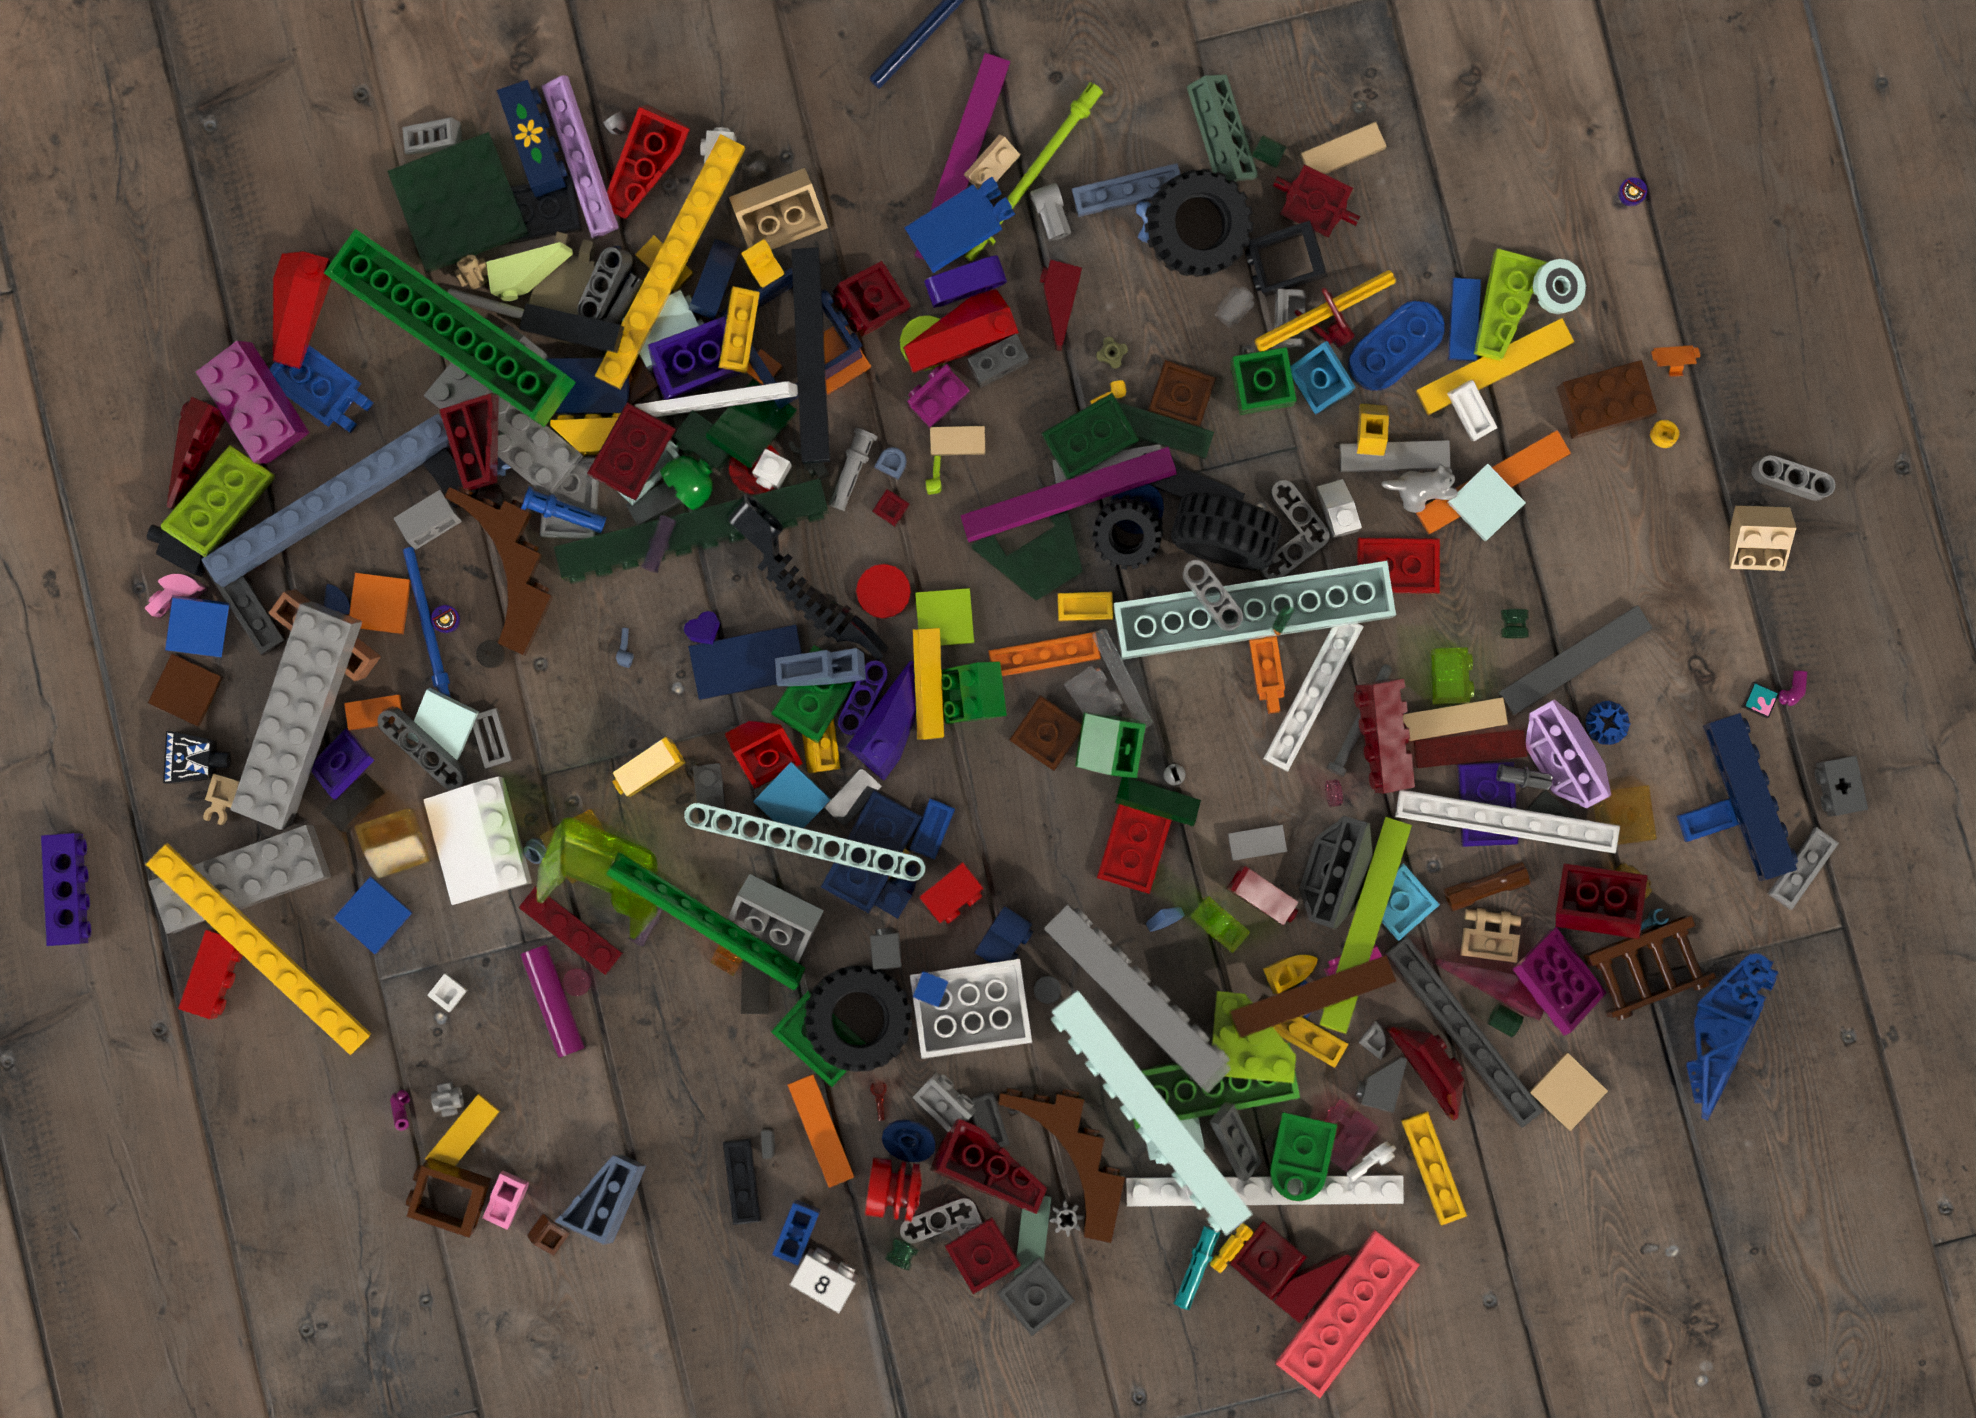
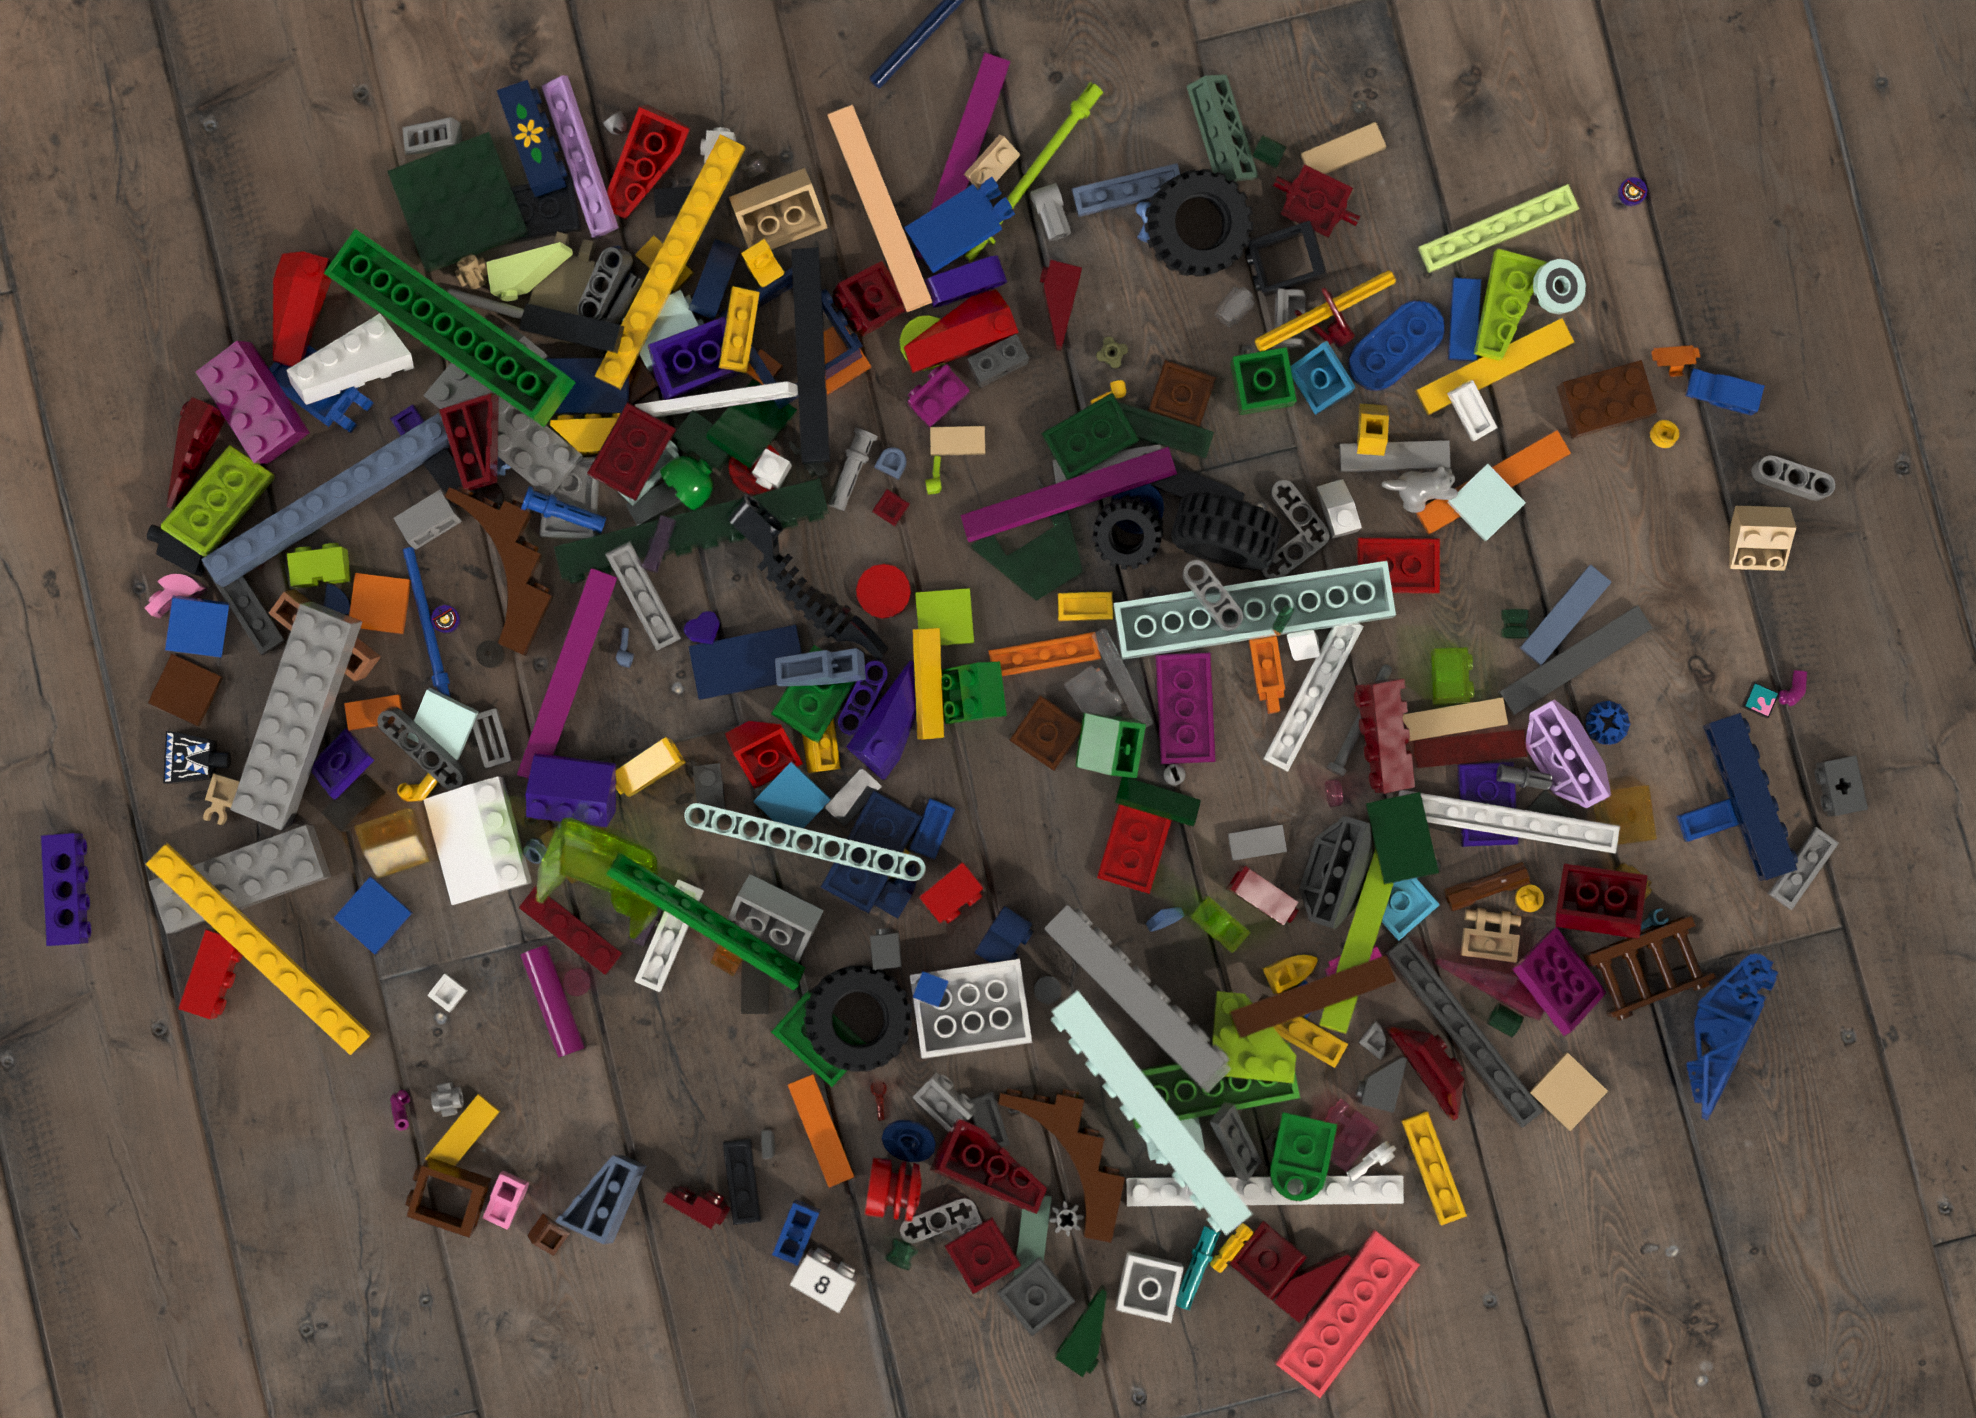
(324, 564): none -> lime brick
(351, 360): none -> white wedge
(407, 419): none -> dark purple tile
(417, 792): none -> yellow arm
(569, 667): none -> magenta tile
(571, 789): none -> dark purple slope
(643, 595): none -> light grey tile
(665, 945): none -> white plate
(670, 200): none -> black tile
(706, 1208): none -> dark red plate
(879, 208): none -> light nougat tile
(1083, 1341): none -> dark green slope
(1149, 1286): none -> white brick
(1185, 708): none -> magenta tile
(1304, 644): none -> white slope
(1402, 838): none -> dark green tile
(1498, 228): none -> yellowish green tile
(1529, 898): none -> yellow tile
(1565, 615): none -> sand blue tile
(1725, 391): none -> blue piece

